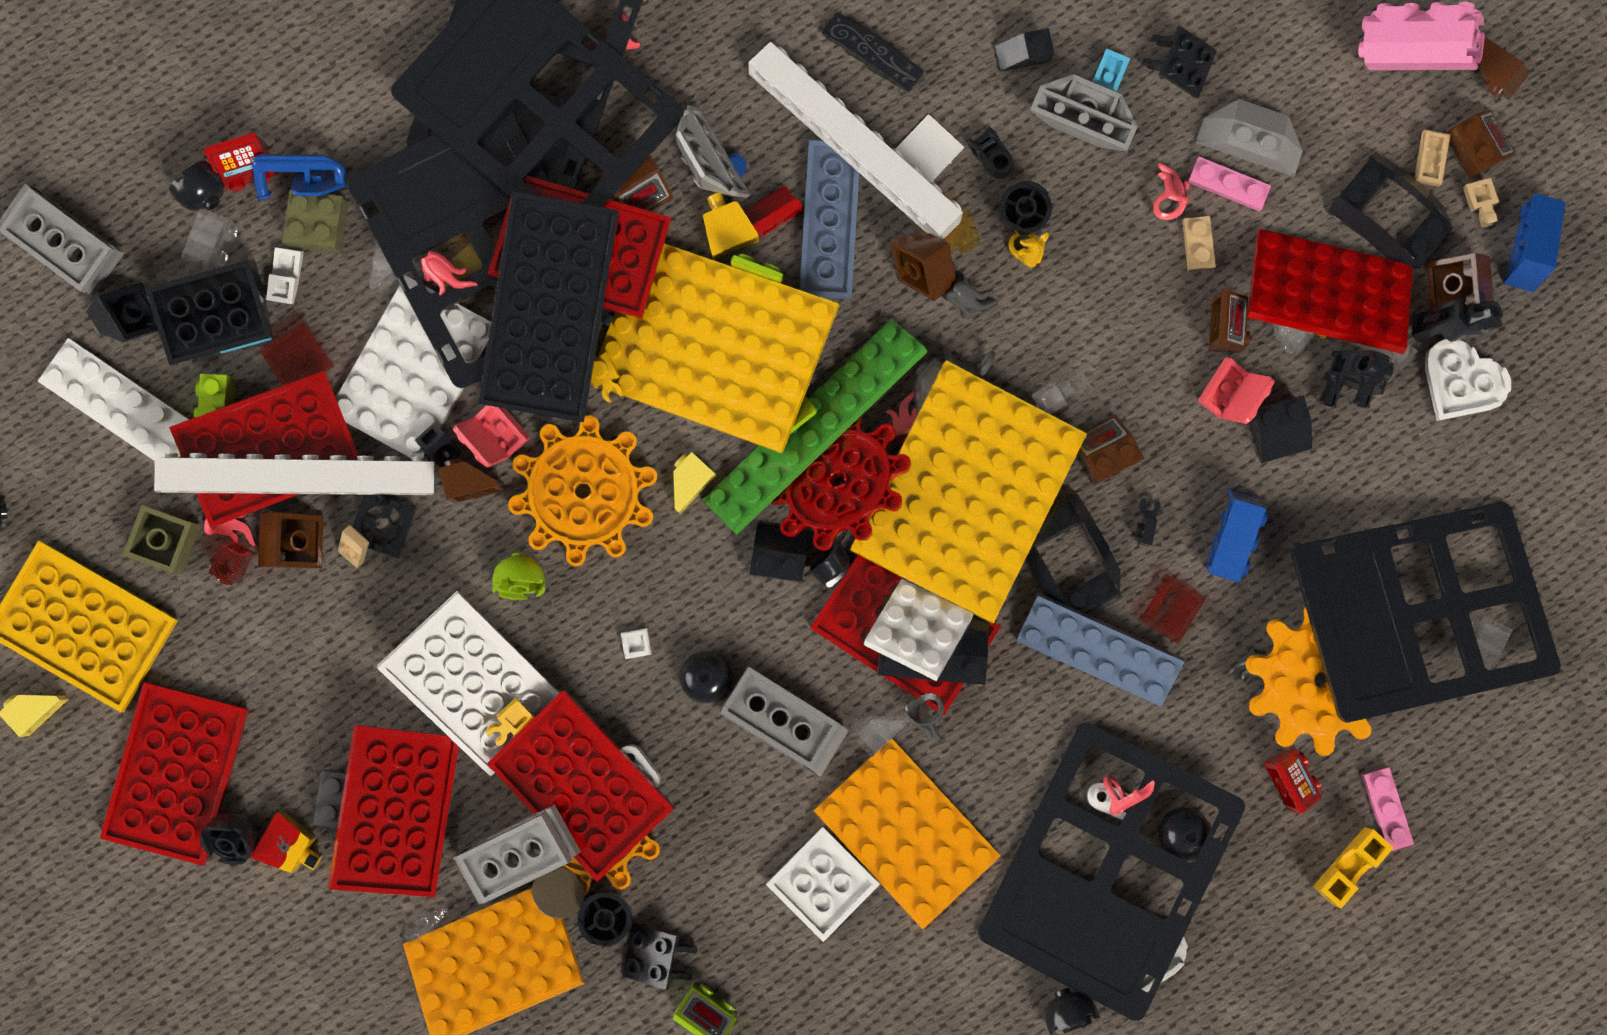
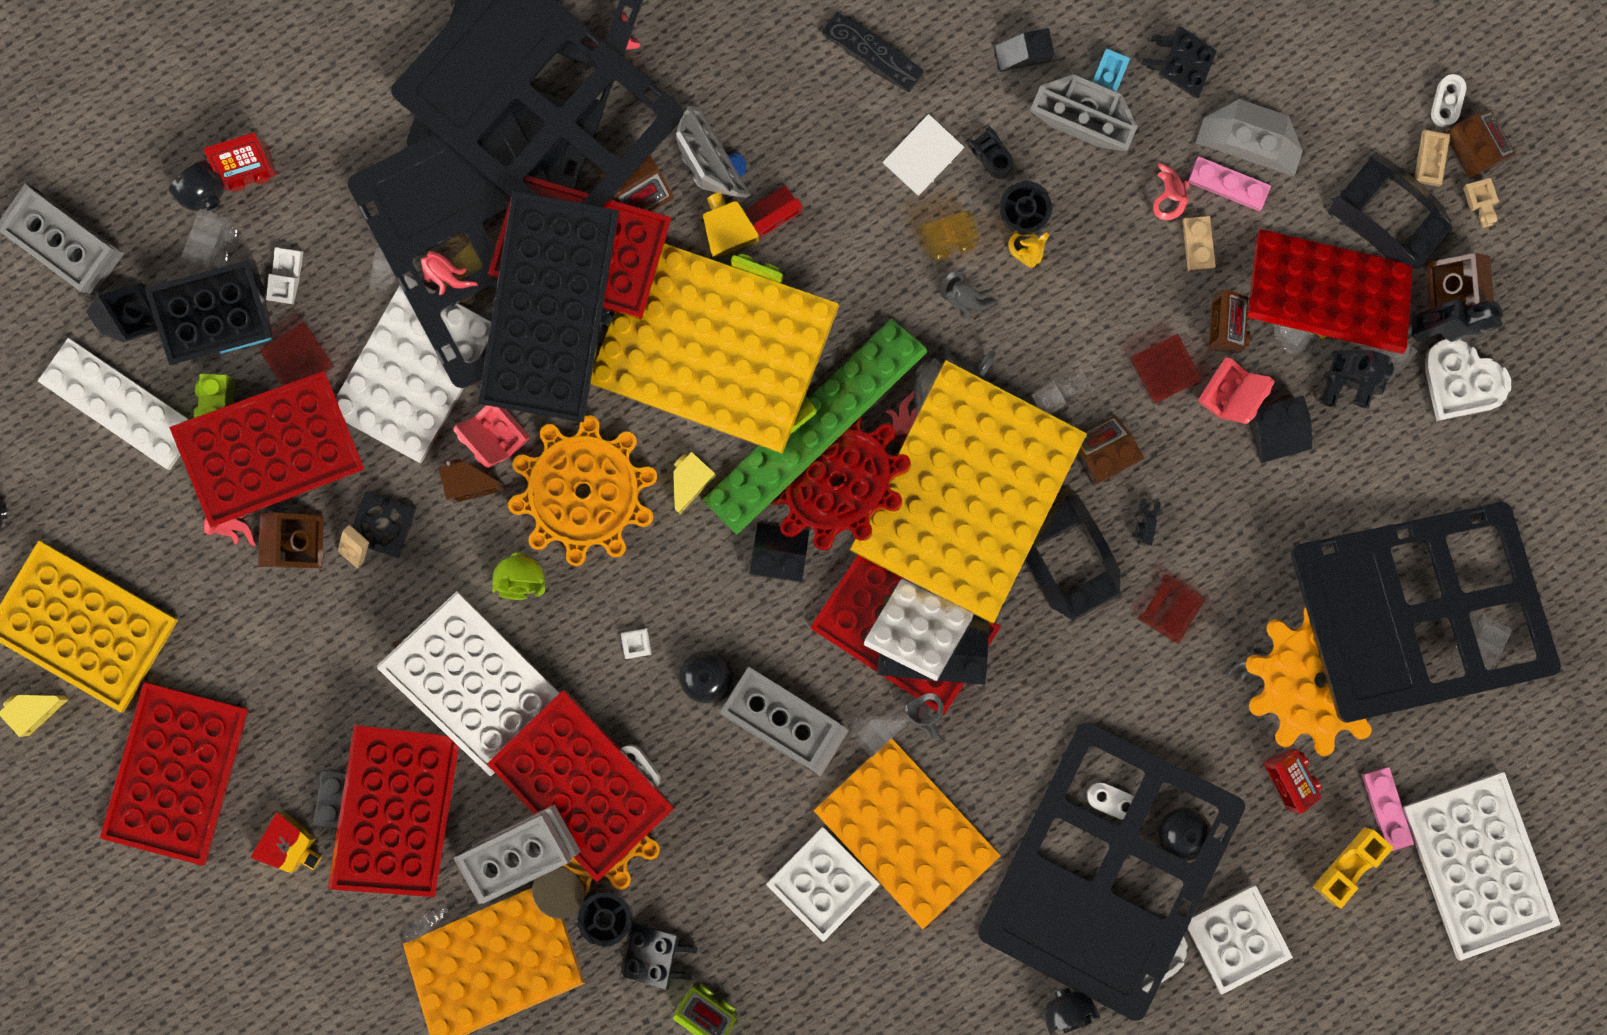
(161, 540): olive brick -> none
(230, 837): black cylinder -> none
(240, 558): clear red brick -> none
(290, 476): white brick -> none
(310, 177): blue piece -> none
(315, 223): olive brick -> none
(432, 440): black brick -> none
(512, 719): yellow plate -> none
(604, 375): yellow plate -> none
(829, 224): sand blue plate -> none
(832, 565): black piece -> none
(854, 141): white brick -> none
(924, 264): reddish brown slope -> none
(1100, 649): sand blue plate -> none
(1119, 805): coral piece -> none
(1165, 369): none -> clear red plate
(1237, 535): blue wedge -> none
(1238, 939): none -> white plate
(1423, 40): bright pink brick -> none
(1448, 102): none -> white plate
(1480, 865): none -> white plate
(1501, 70): reddish brown slope -> none
(1535, 243): blue wedge -> none

